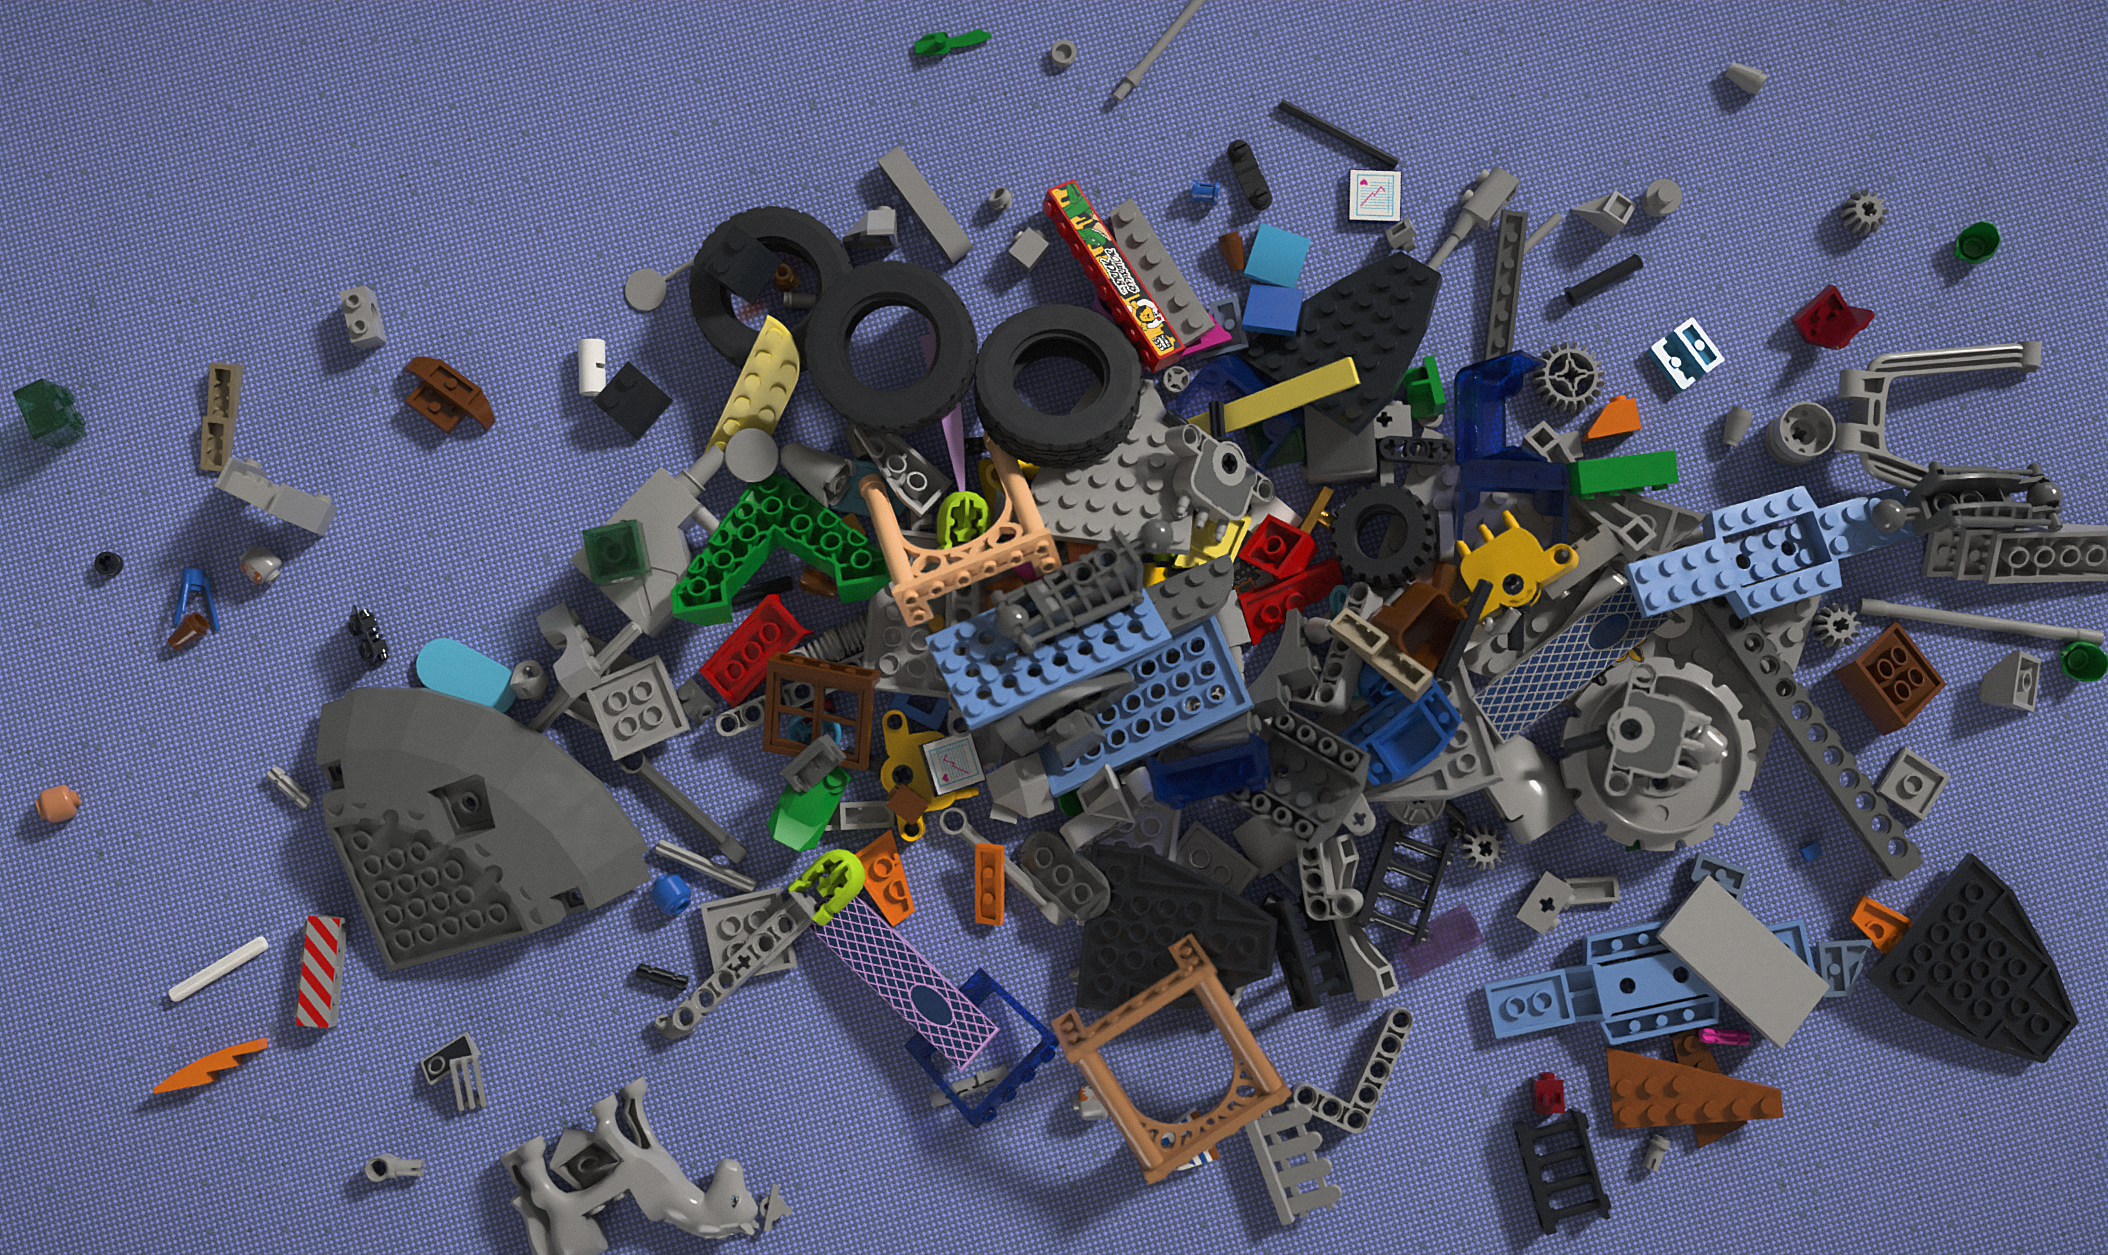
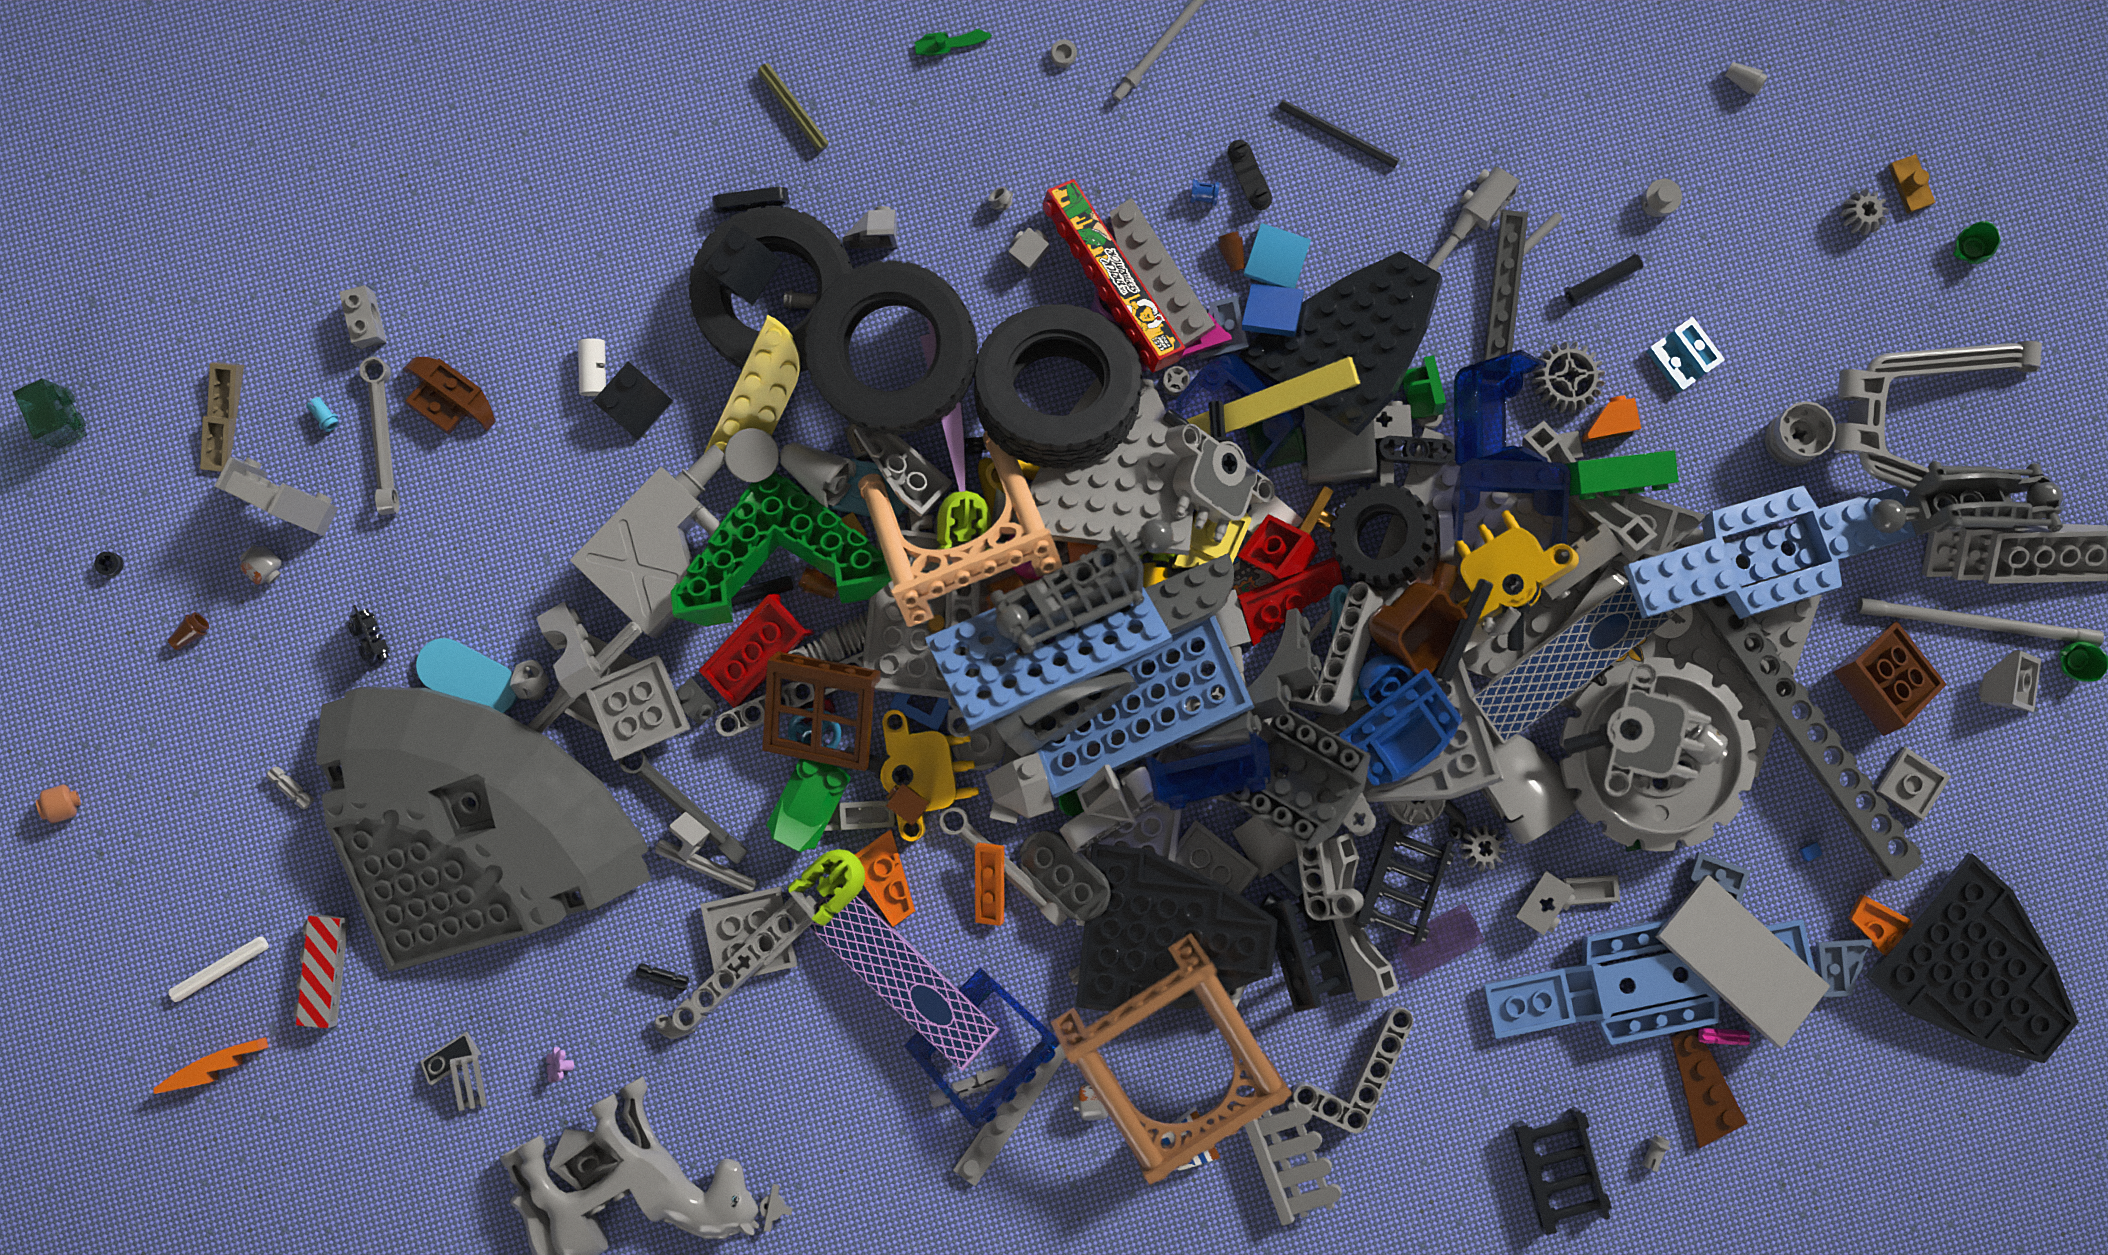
(192, 581): blue plant -> none
(323, 415): none -> medium azure pin
(386, 495): none -> light grey piece
(394, 1167): light grey pin -> none
(557, 1065): none -> lavender plant
(617, 553): clear green brick -> none
(648, 288): light grey piece -> none
(671, 894): blue head -> none
(691, 833): none -> light grey panel
(750, 199): none -> black beam
(787, 282): clear orange cone -> none
(793, 107): none -> olive axle
(813, 764): dark grey hinge -> none
(925, 204): light grey beam -> none
(952, 763): white tile -> none
(997, 1132): none -> light grey plate
(1074, 736): dark grey torso -> none
(1317, 630): light grey cone -> none
(1374, 196): white tile -> none
(1375, 649): dark tan slope -> none
(1402, 234): light grey tile -> none
(1547, 1093): dark red brick -> none
(1607, 213): light grey slope -> none
(1670, 1093): dark orange wing -> none
(1736, 425): light grey cone -> none
(1830, 321): dark red bracket -> none
(1845, 622): light grey gear -> none
(1912, 183): none -> pearl gold tile

